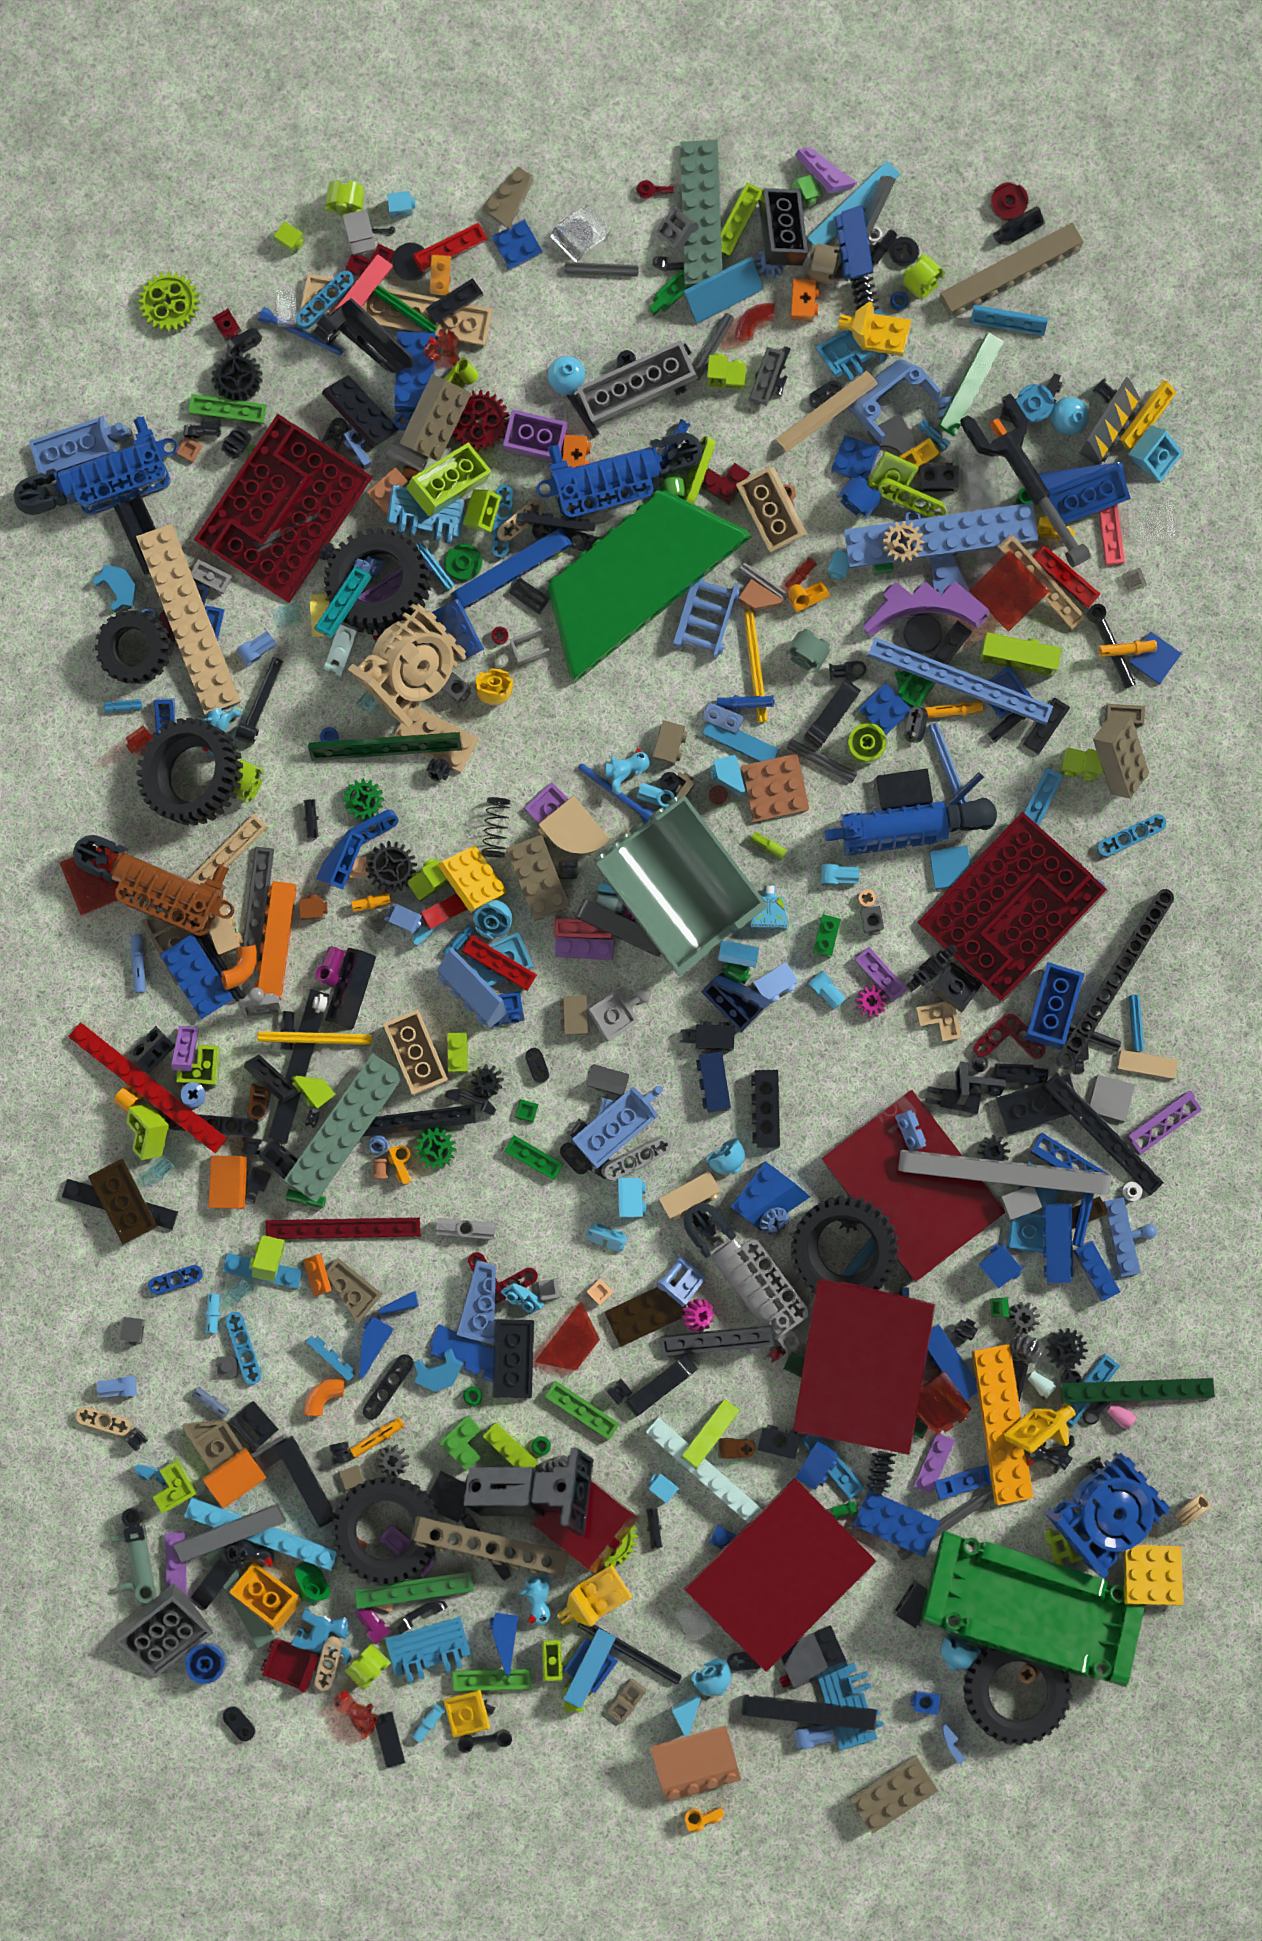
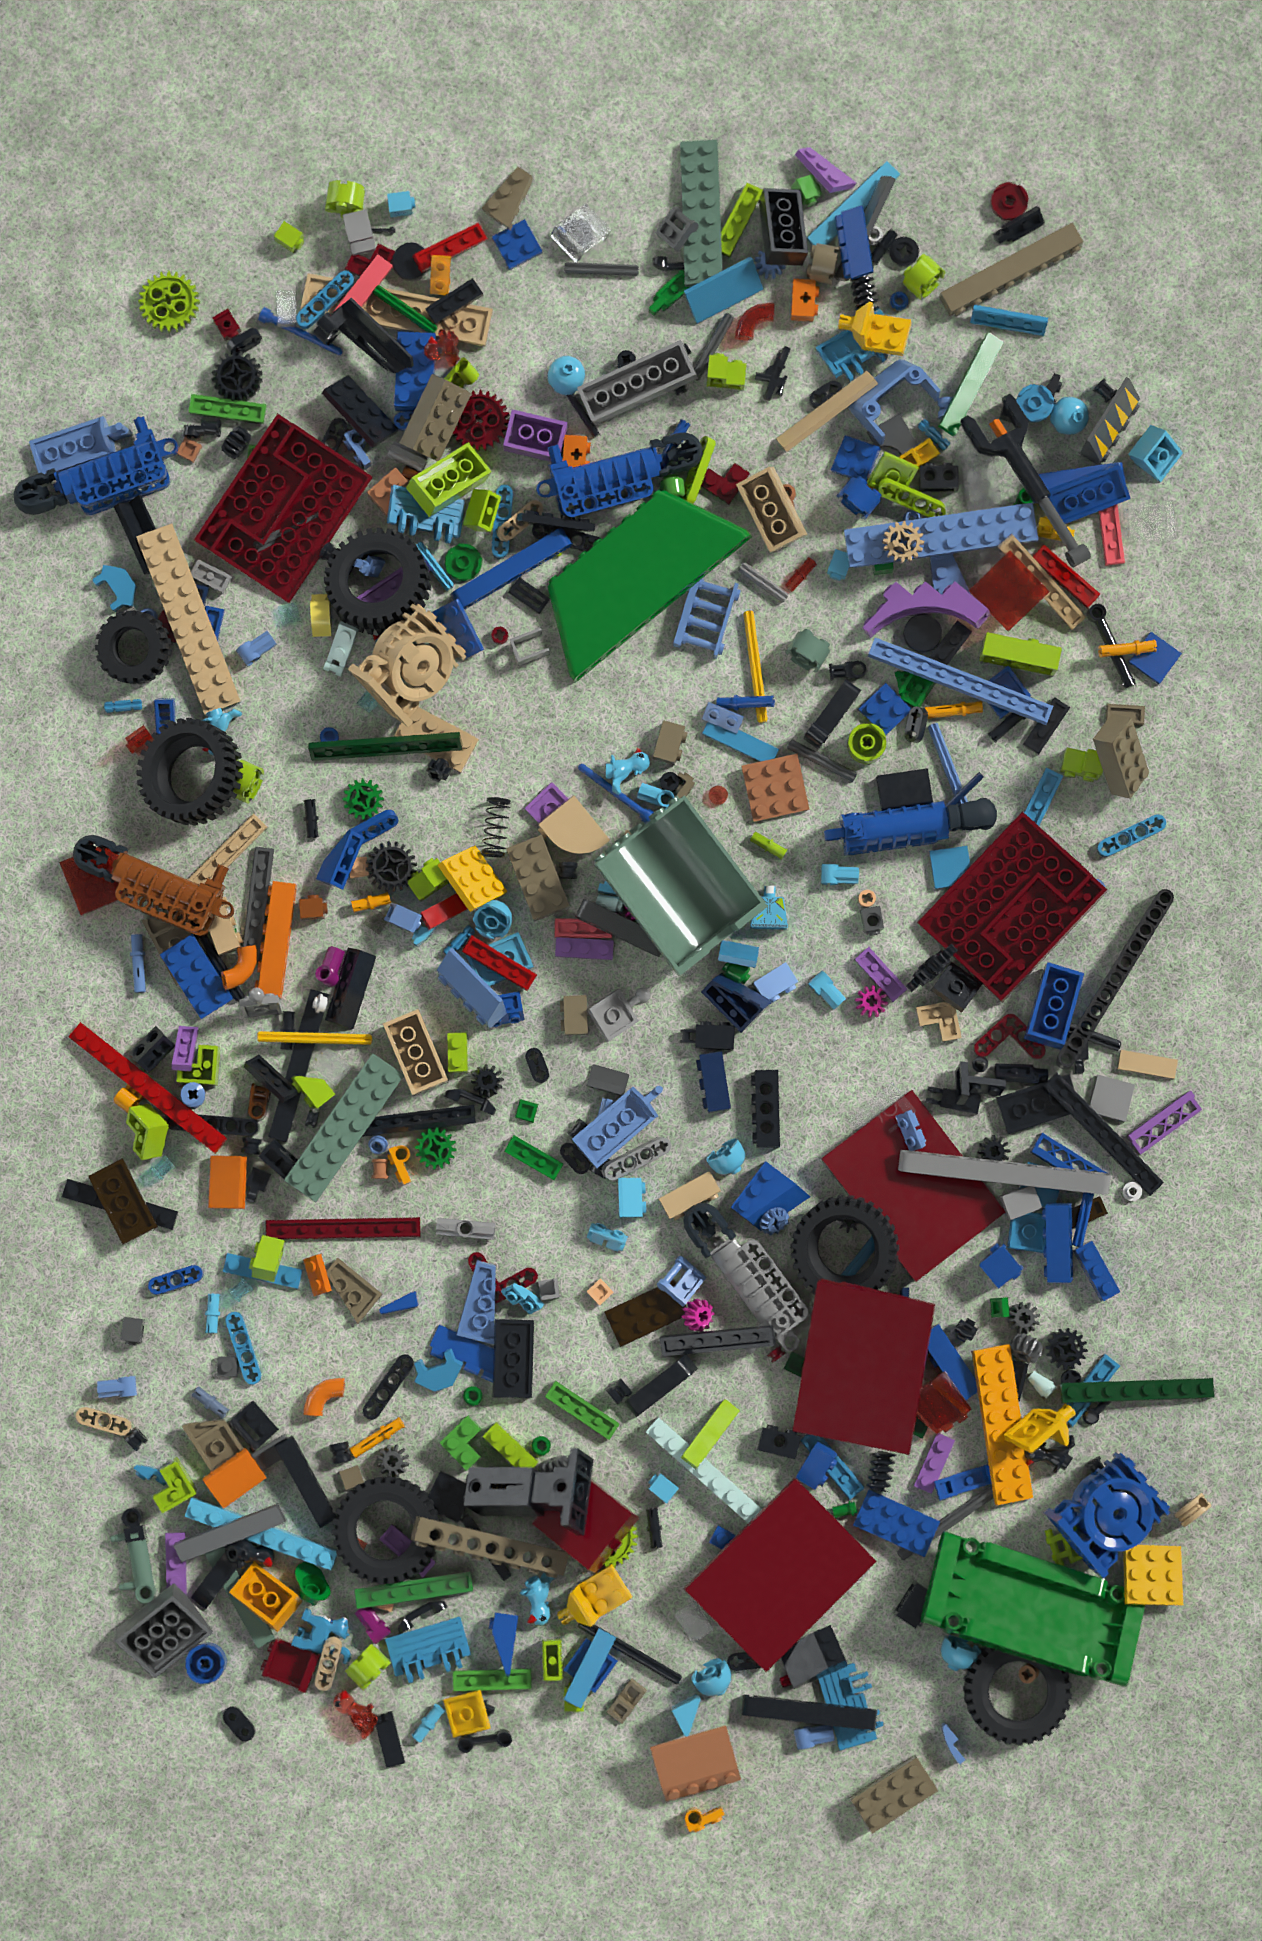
(248, 730): black piece -> none
(298, 1197): green pin -> none
(331, 1357): dark azure plate -> none
(342, 602): teal tile -> none
(373, 1340): blue slope -> none
(455, 680): dark grey brick -> none
(494, 686): yellow cylinder -> none
(571, 1342): clear red wing -> none
(646, 189): dark red plate -> none
(728, 774): medium azure slope -> none
(731, 1448): reddish brown piece -> none
(758, 598): nougat slope -> none
(766, 376): dark grey tile -> none
(803, 598): light orange plate -> none
(826, 936): green brick -> none
(933, 1706): blue brick -> none
(1122, 1416): bright pink cone -> none
(1124, 1237): medium blue plate -> none
(1134, 580): clear smoke tile -> none
(1136, 1023): dark azure axle -> none
(1148, 414): yellow plate -> none

